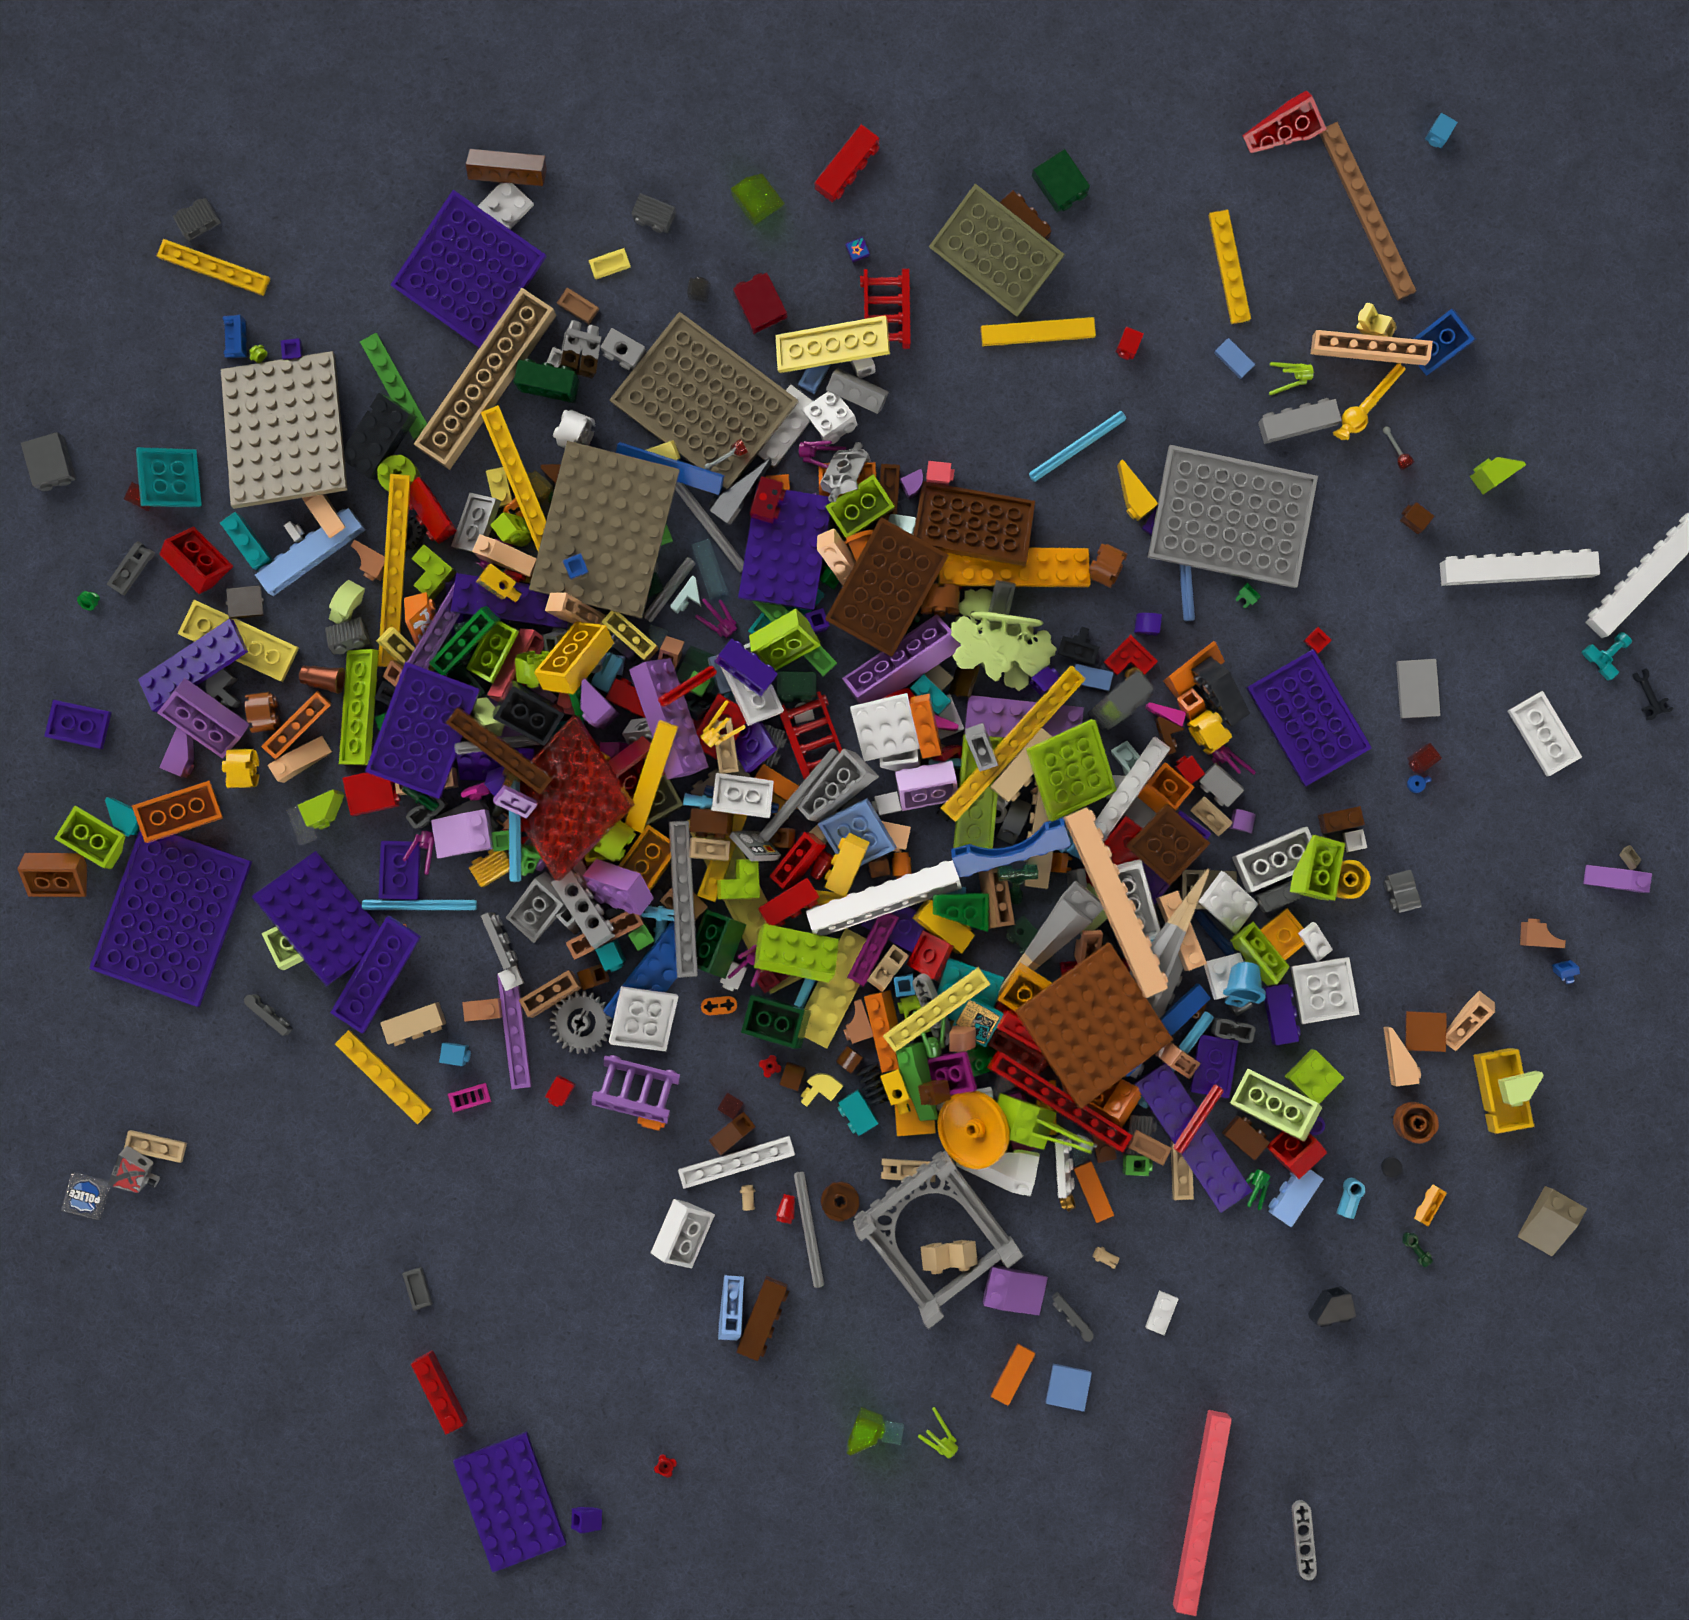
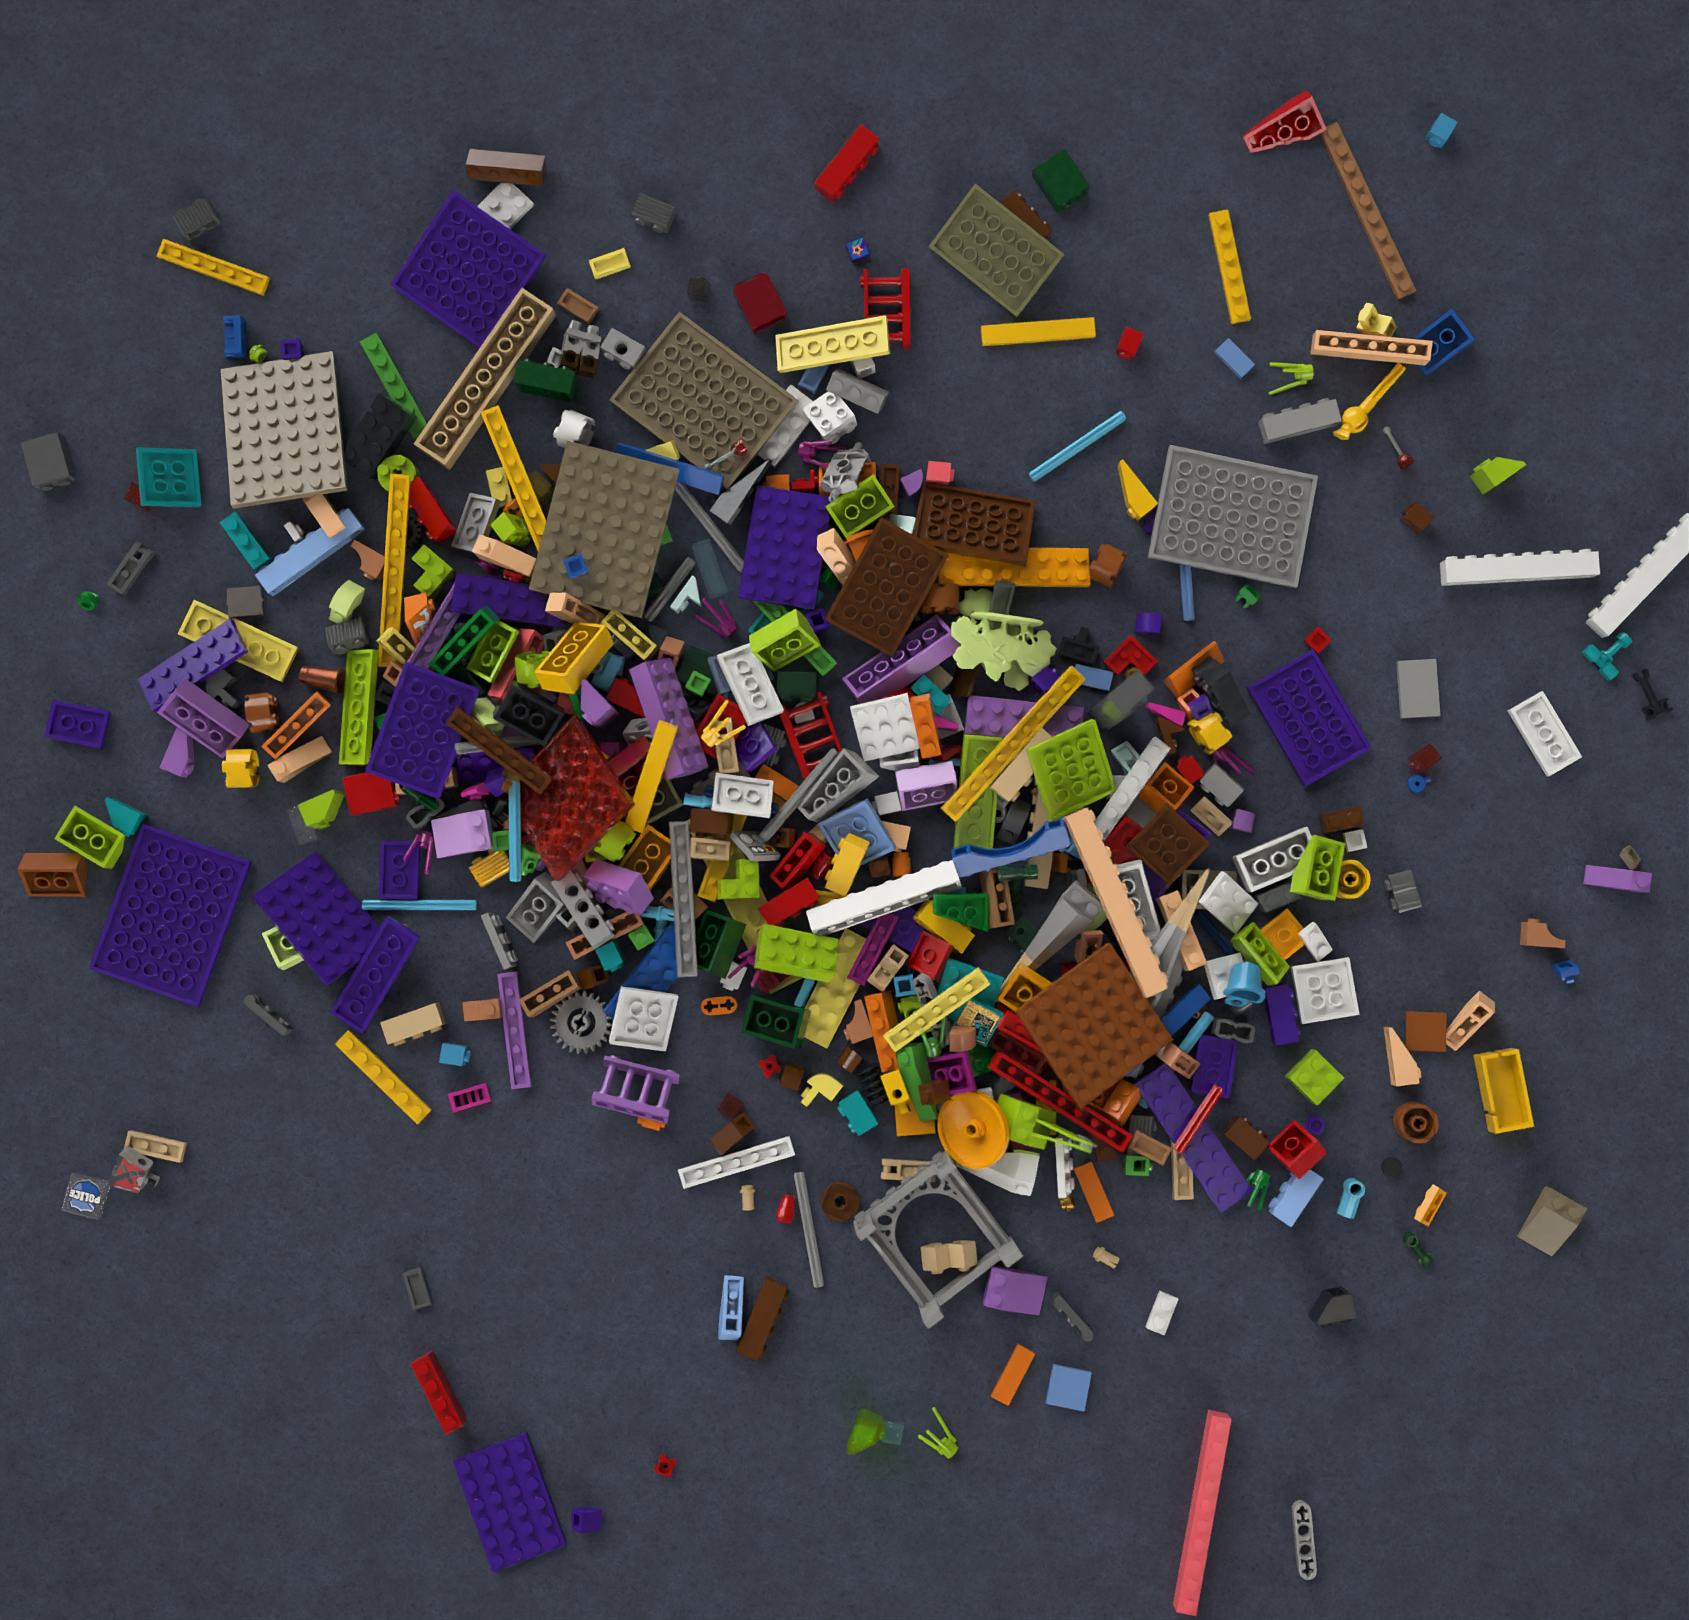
(177, 812): orange brick -> none
(195, 559): red slope -> none
(492, 577): yellow torso -> none
(511, 978): white plate -> none
(515, 801): medium lavender plate -> none
(560, 1091): red brick -> none
(682, 1234): white slope -> none
(687, 686): red axle -> none
(746, 667): dark purple brick -> none
(756, 198): clear neon green slope -> none
(767, 500): dark red brick -> none
(805, 486): none -> red bracket
(981, 747): light grey slope -> none
(1200, 707): none -> dark purple tile
(1276, 1105): yellowish green brick -> none
(1519, 1087): yellowish green slope -> none

